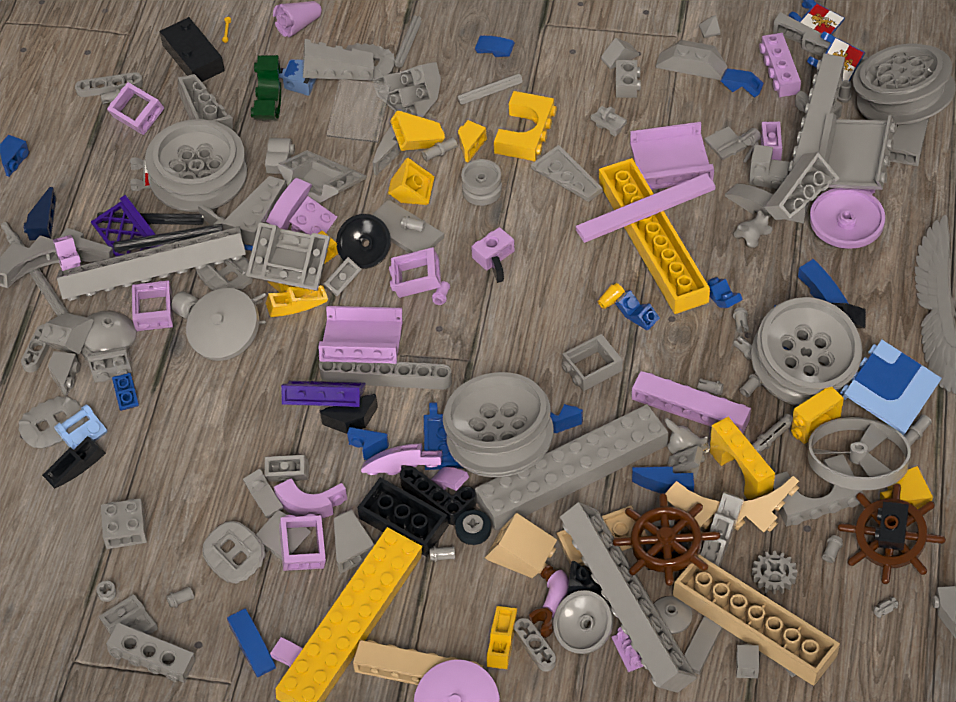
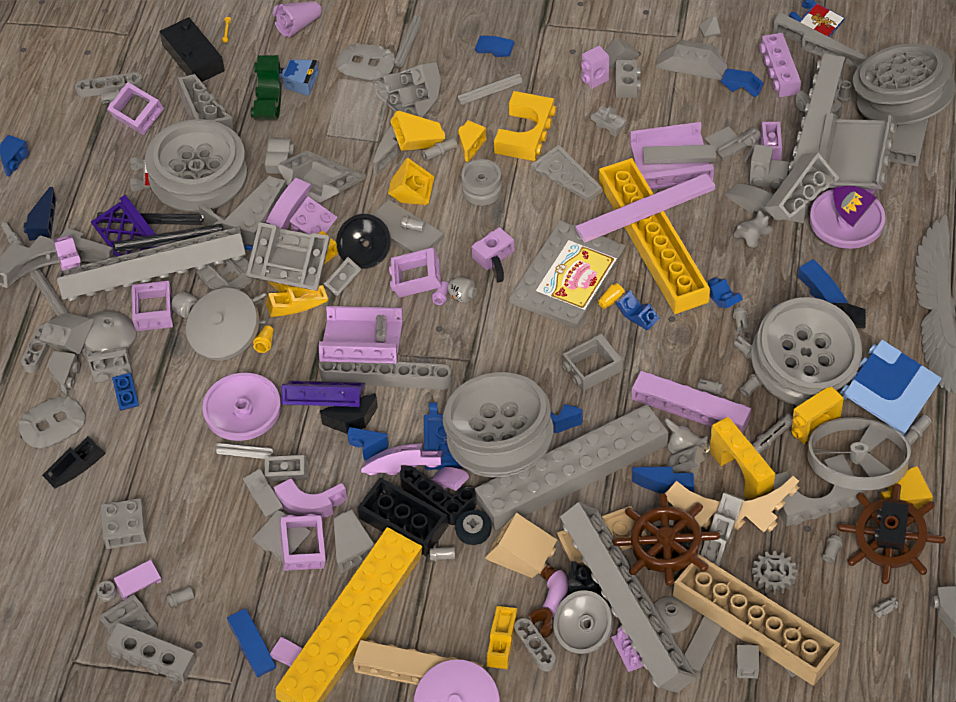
(92, 428): light blue plate -> none
(137, 579): none -> lavender hinge
(222, 562): light grey piece -> none
(241, 406): none -> lavender dish
(244, 450): none -> axle
(263, 340): none -> yellow cone
(336, 63): light grey wedge -> none
(380, 328): none -> light grey axle
(462, 289): none -> light grey head
(567, 275): none -> plate
(595, 67): none -> lavender brick
(679, 154): none -> light grey tile
(840, 48): flag -> none
(852, 202): none -> dark purple shield

